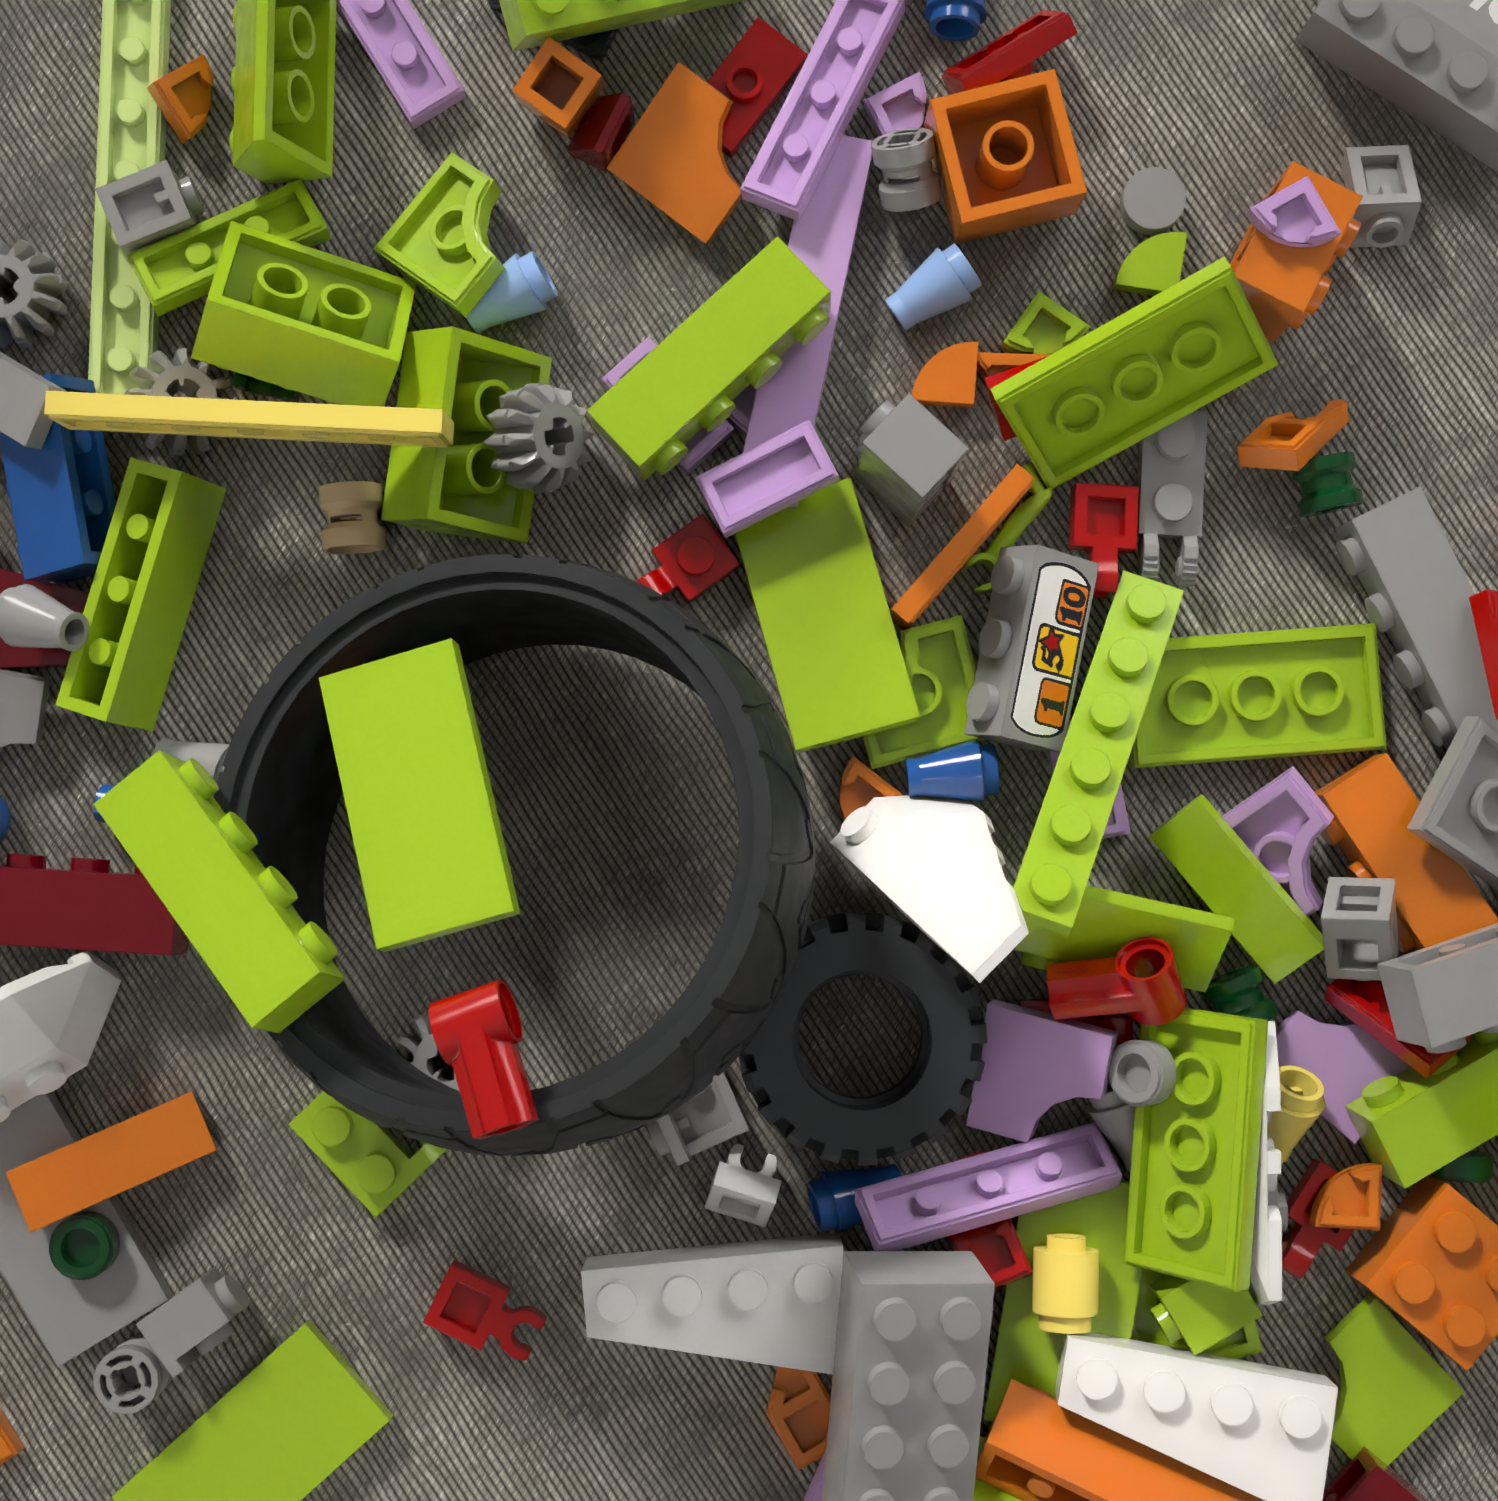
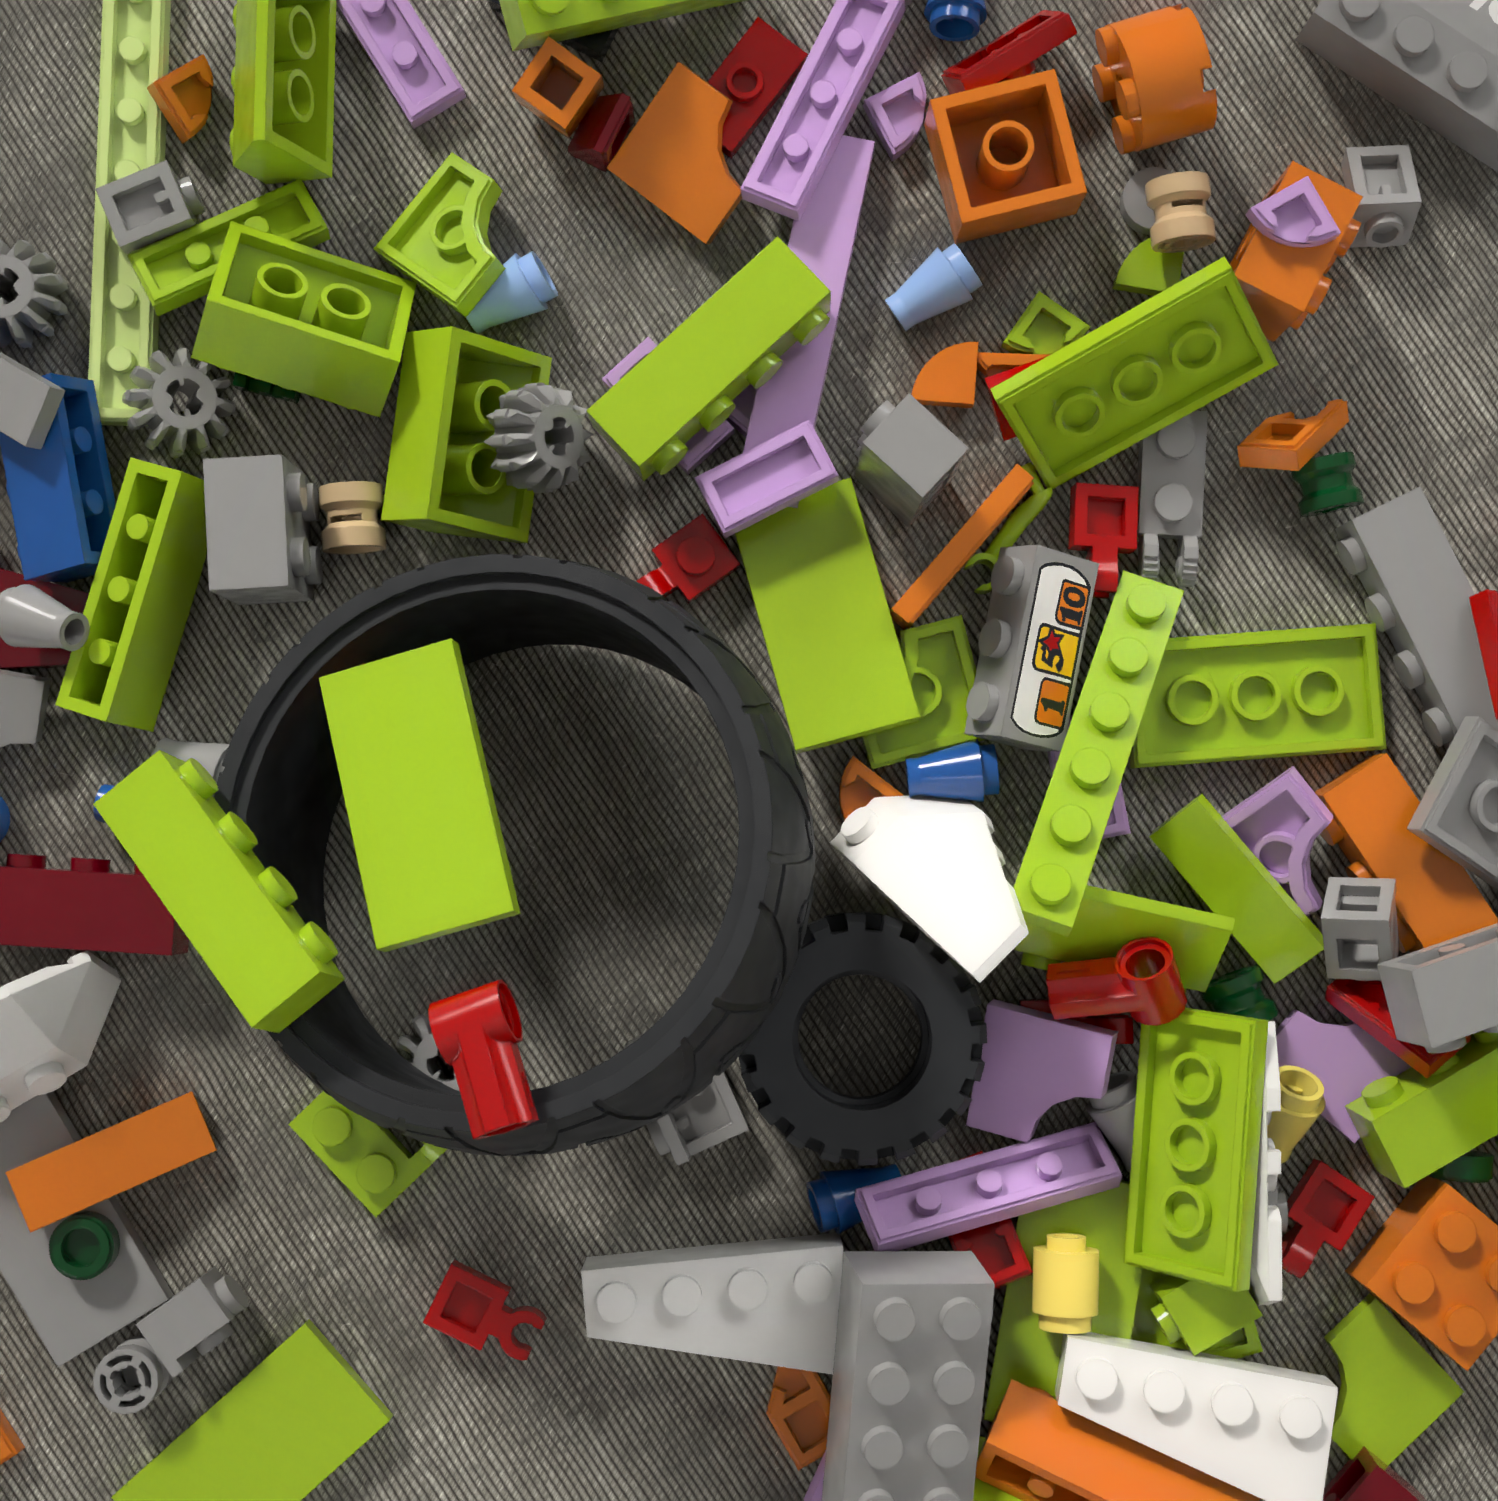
(250, 419): light yellow tile -> none
(260, 530): none -> light grey brick
(744, 1192): white tile -> none
(907, 169): light grey wheel -> none
(1142, 1072): light grey tile -> none
(1154, 78): none -> orange brick
(1180, 212): none -> tan wheel
(1350, 1199): orange tile -> none

